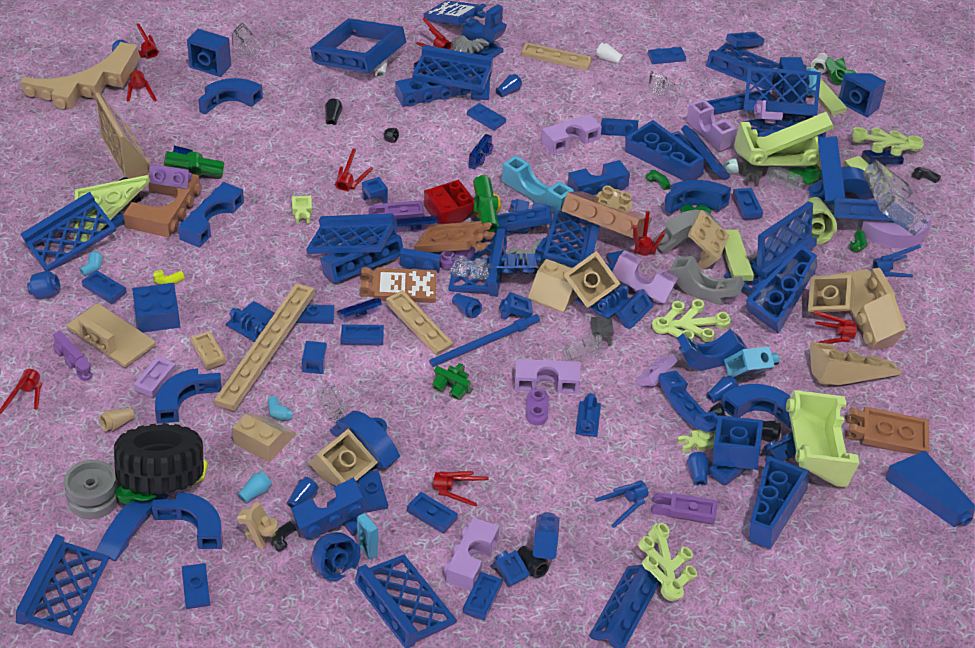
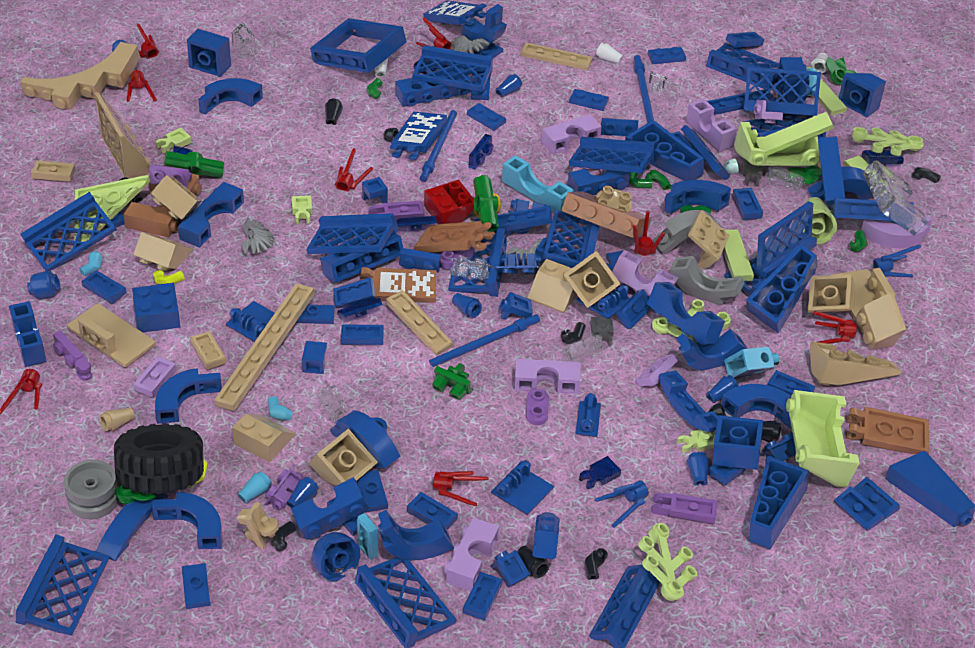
(27, 333): none -> blue arch
(53, 171): none -> tan plate
(161, 251): none -> tan slope
(175, 197): none -> tan slope
(177, 137): none -> yellowish green plate
(258, 237): none -> light grey hair
(277, 494): none -> medium lavender hinge
(354, 293): none -> blue plate
(372, 88): none -> green arm
(414, 543): none -> blue arch
(418, 134): none -> blue tile
(429, 165): none -> blue bar
(522, 488): none -> blue hinge
(570, 337): none -> black arm
(589, 99): none -> blue plate
(593, 561): none -> black arm
(597, 152): none -> blue fence
(602, 471): none -> clear blue plate
(639, 183): none -> green arm
(640, 69): none -> blue bar
(668, 301): none -> blue arch
(788, 383): none -> blue plate
(867, 503): none -> blue slope

